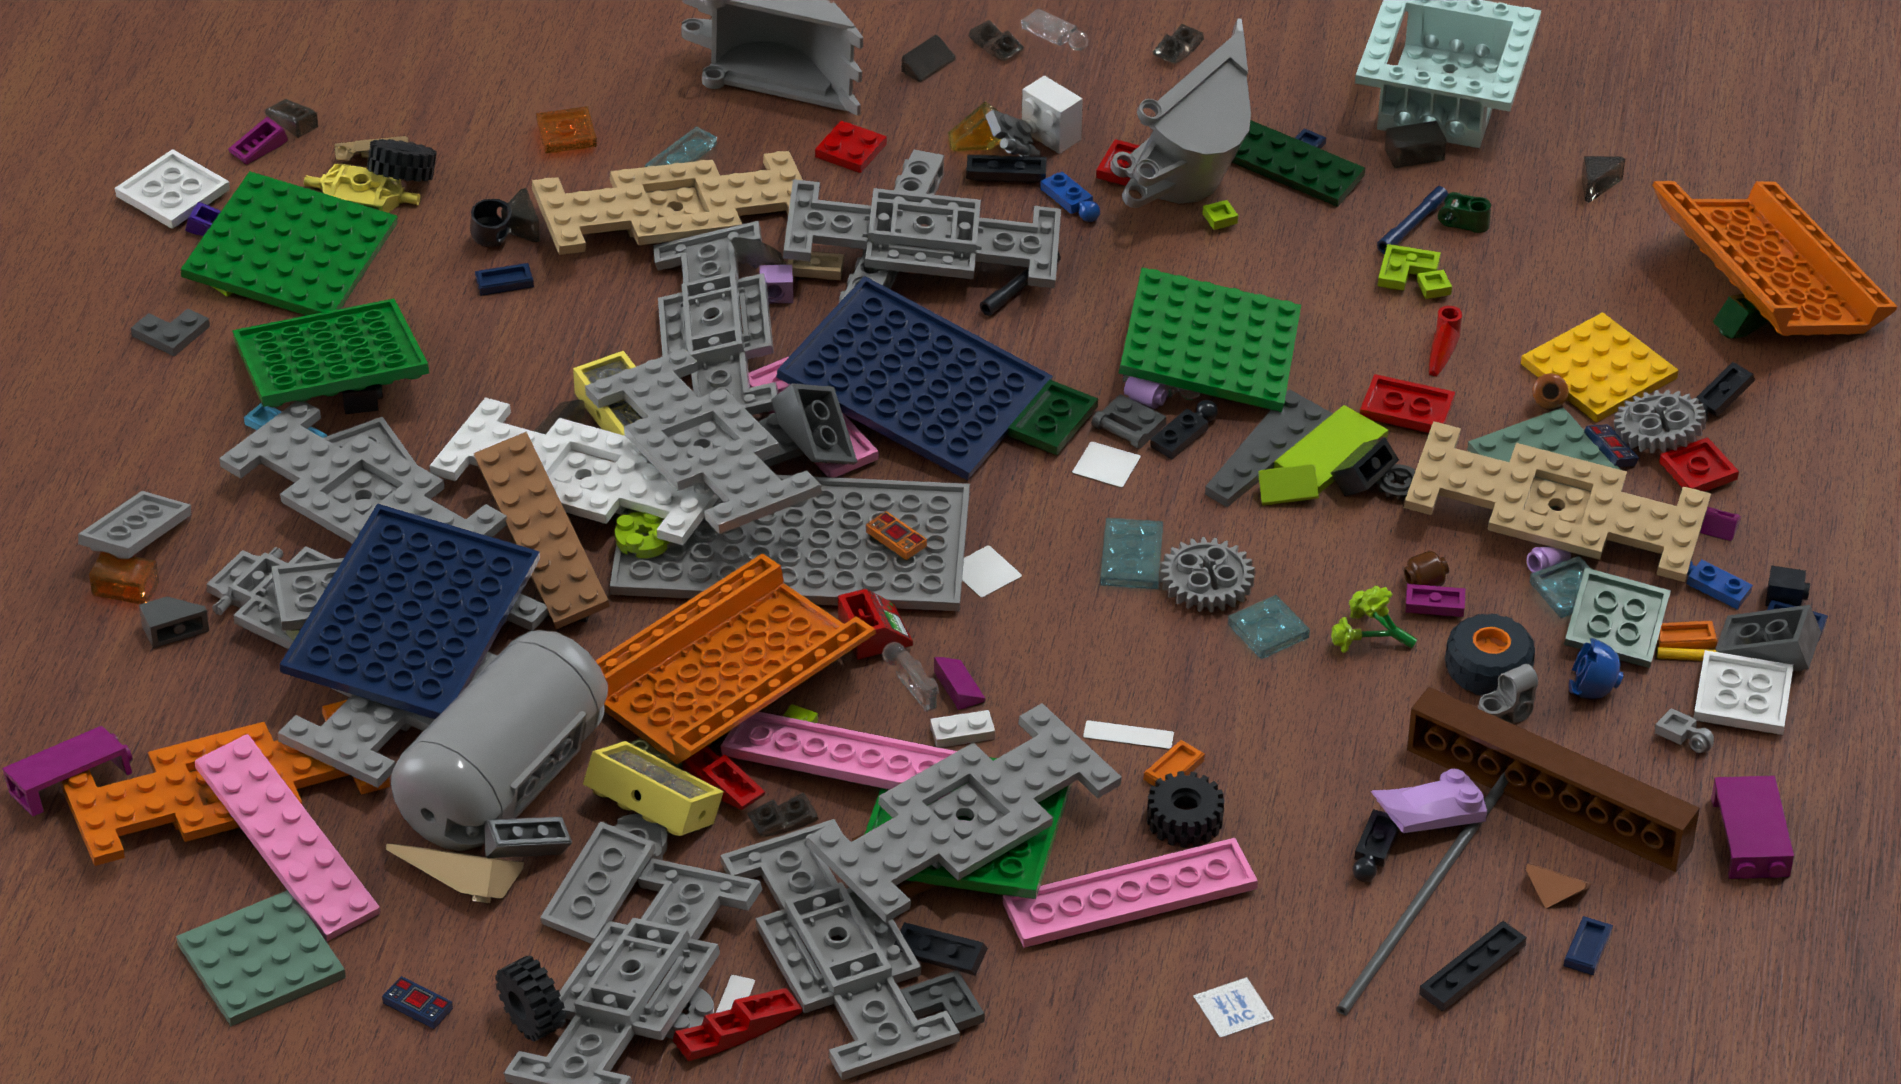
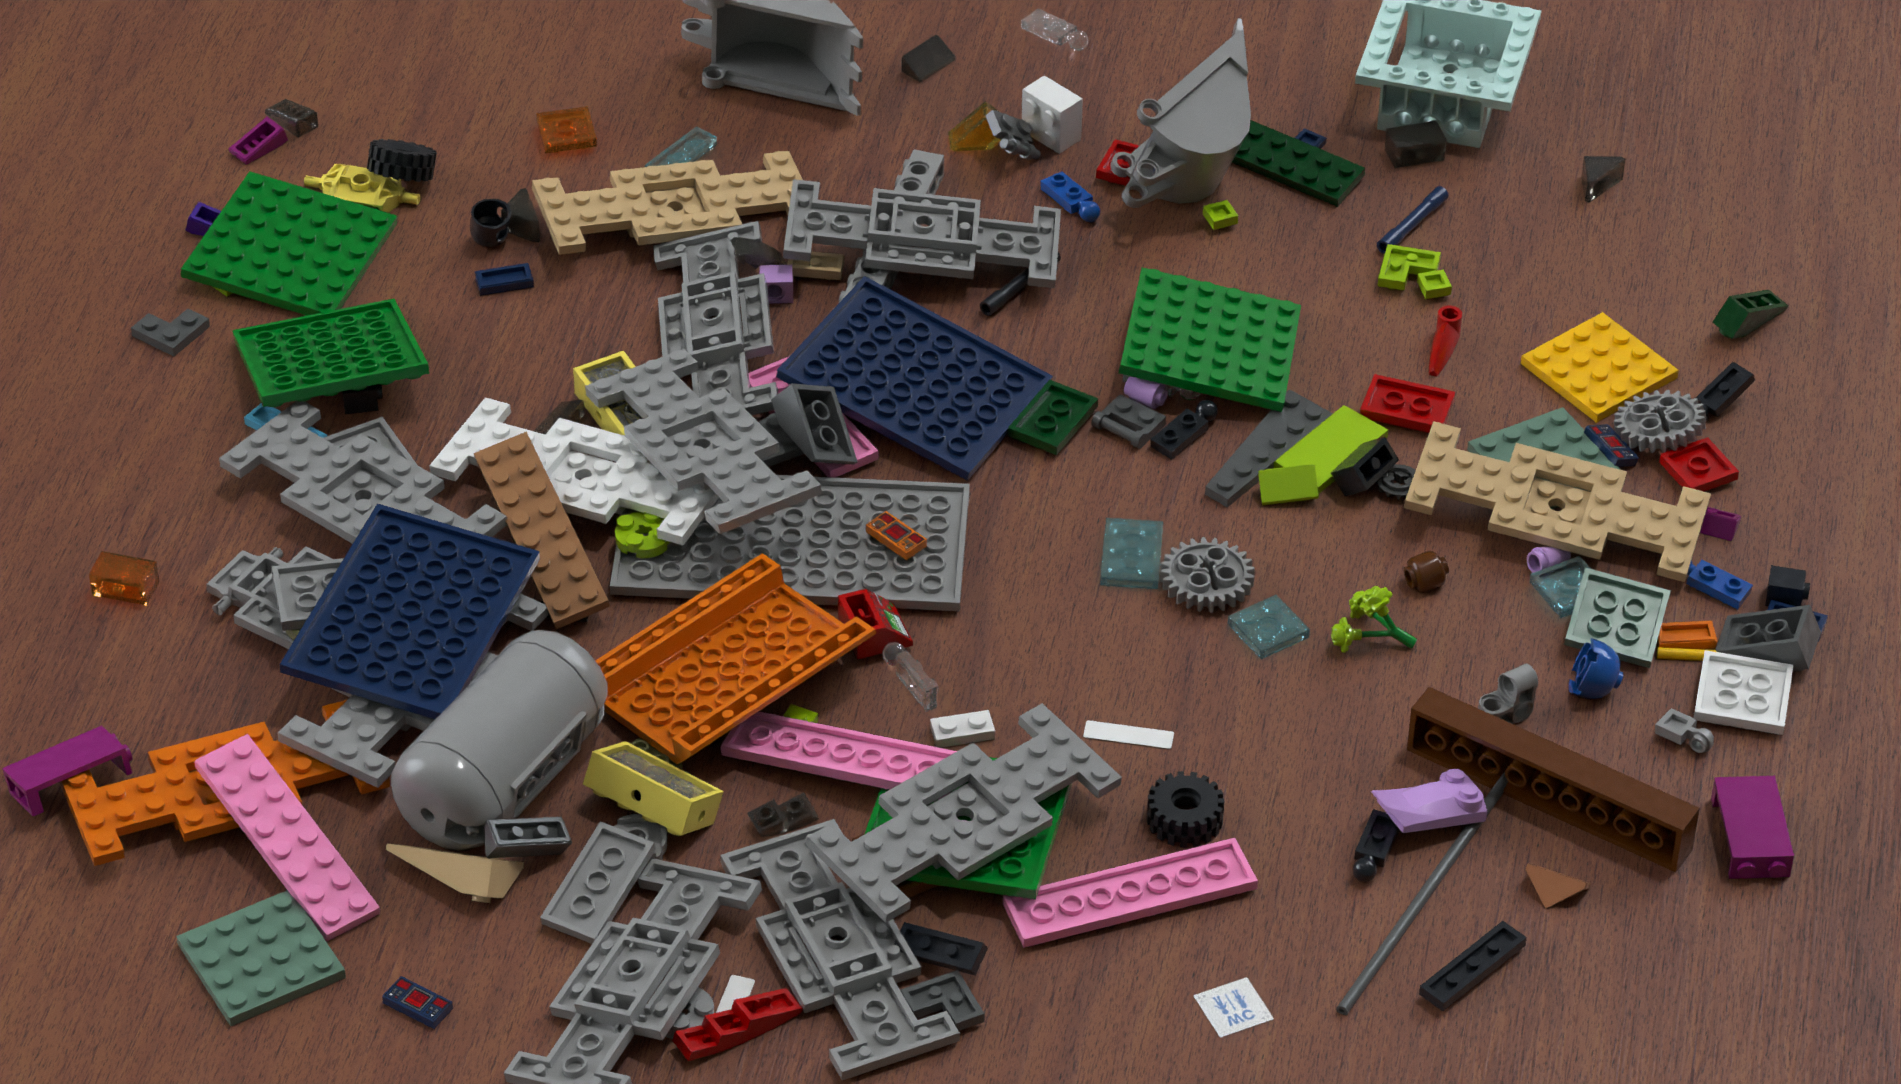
(134, 524): light grey plate -> none
(171, 188): white plate -> none
(172, 620): dark grey slope -> none
(347, 150): tan hinge -> none
(530, 998): black tyre -> none
(725, 775): red slope -> none
(850, 146): red plate -> none
(957, 682): magenta slope -> none
(987, 571): white sticker -> none
(995, 42): clear smoke slope -> none
(1006, 168): black plate -> none
(1106, 464): white sticker -> none
(1179, 45): clear smoke slope -> none
(1179, 758): orange tile -> none
(1435, 600): magenta plate -> none
(1468, 212): dark green piece -> none
(1486, 648): black wheel -> none
(1550, 391): dark orange head -> none
(1588, 945): dark blue tile -> none
(1780, 260): orange slope -> none

